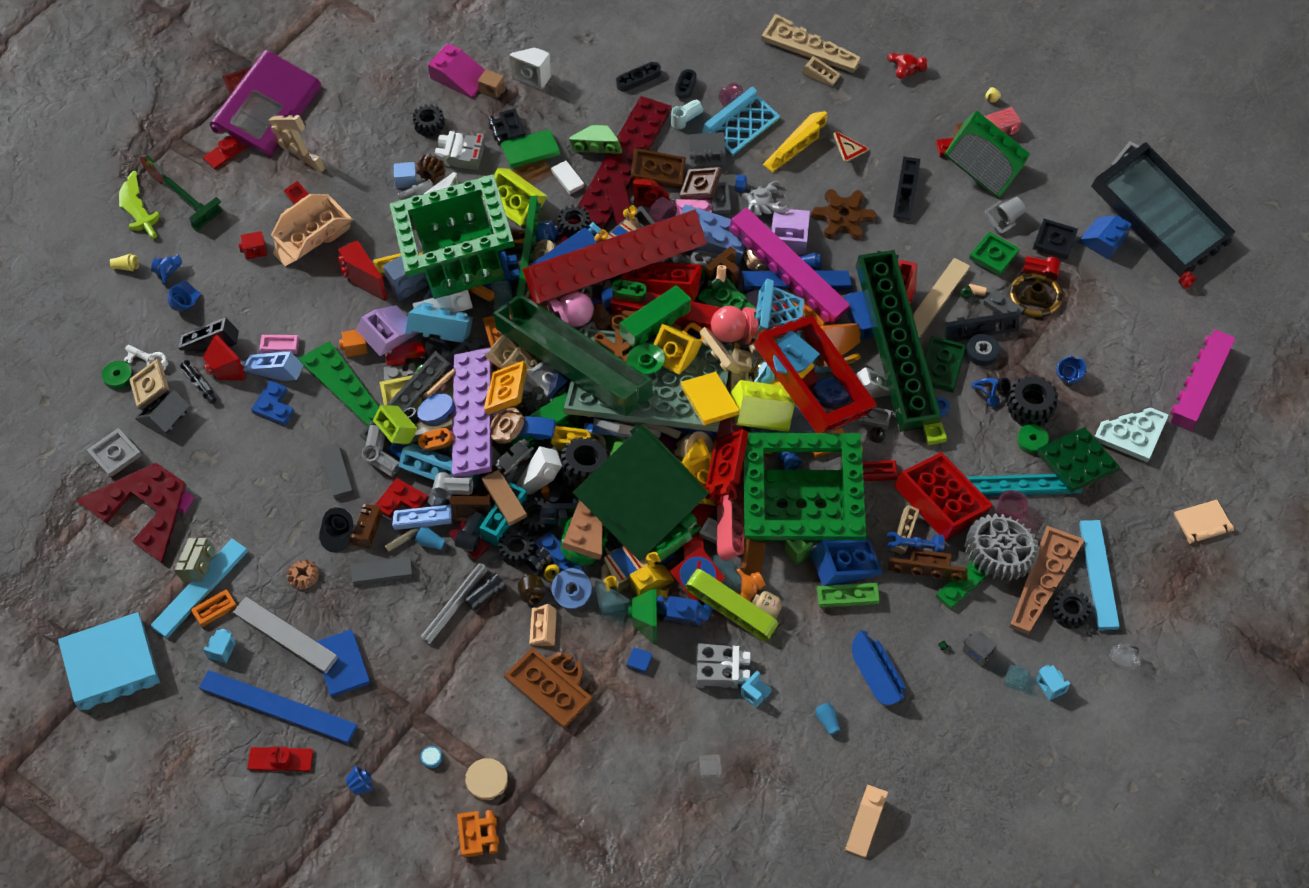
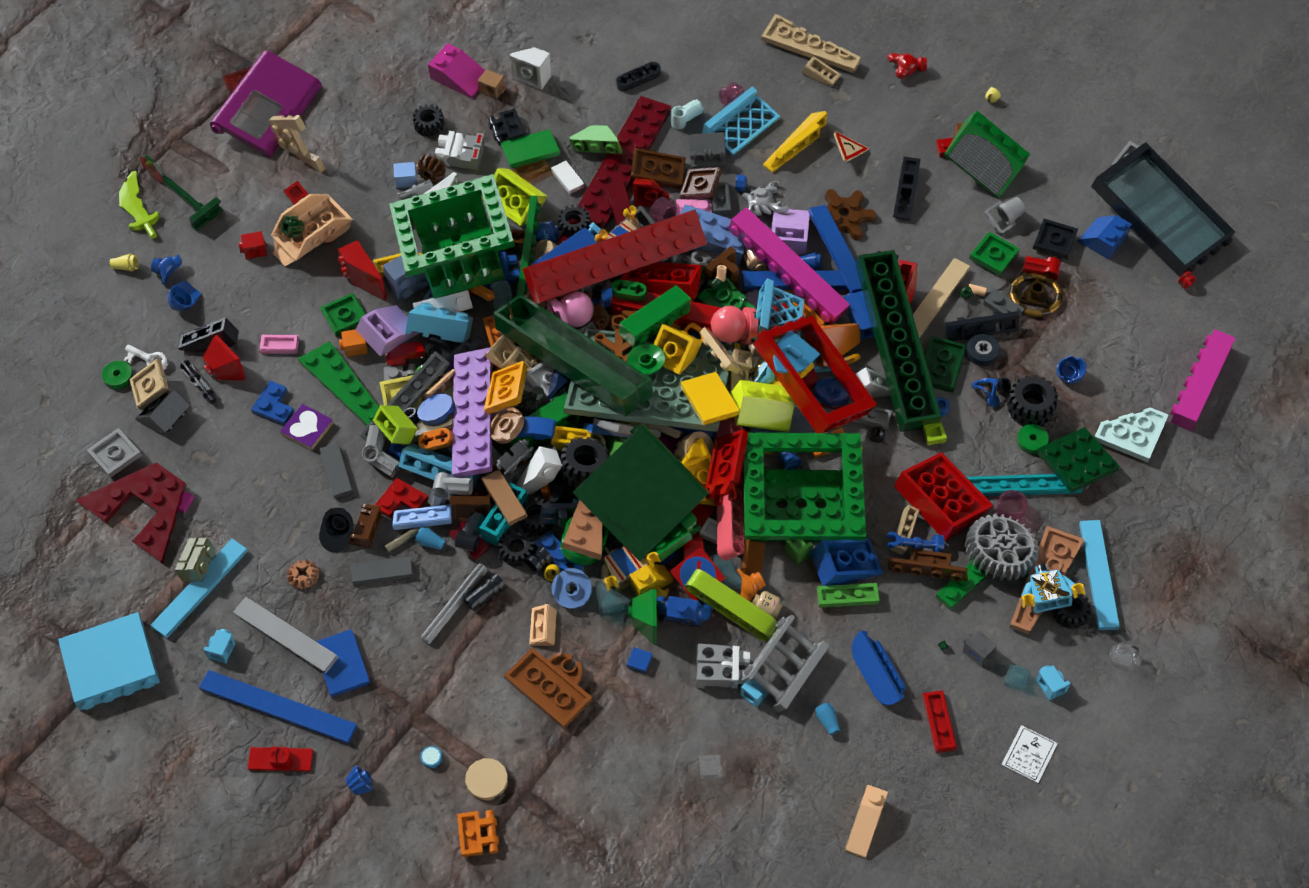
(216, 610): orange tile -> none
(225, 151): red piece -> none
(278, 366): light blue slope -> none
(292, 227): none -> dark green gear
(307, 427): none -> tile
(343, 314): none -> green tile
(530, 588): dark brown head -> none
(685, 83): black plate -> none
(804, 666): none -> light grey fence
(836, 246): none -> blue tile
(880, 474): red tile -> none
(939, 721): none -> red tile
(1006, 120): coral brick -> none
(1029, 754): none -> white sticker
(1049, 590): none -> torso
(1203, 521): light nougat piece -> none

